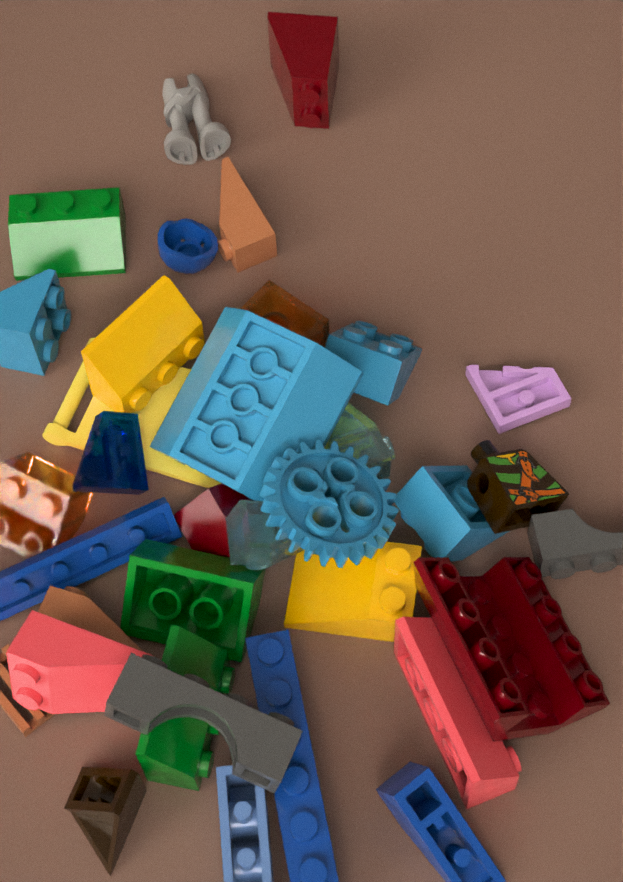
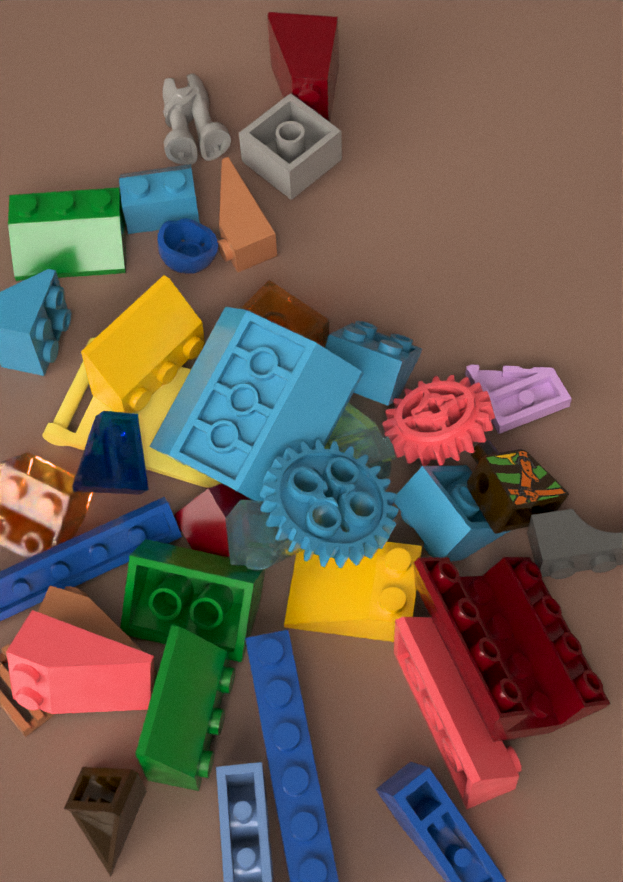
(153, 694): dark grey arch -> none
(157, 197): none -> dark azure slope
(290, 146): none -> light grey brick
(439, 420): none -> coral gear

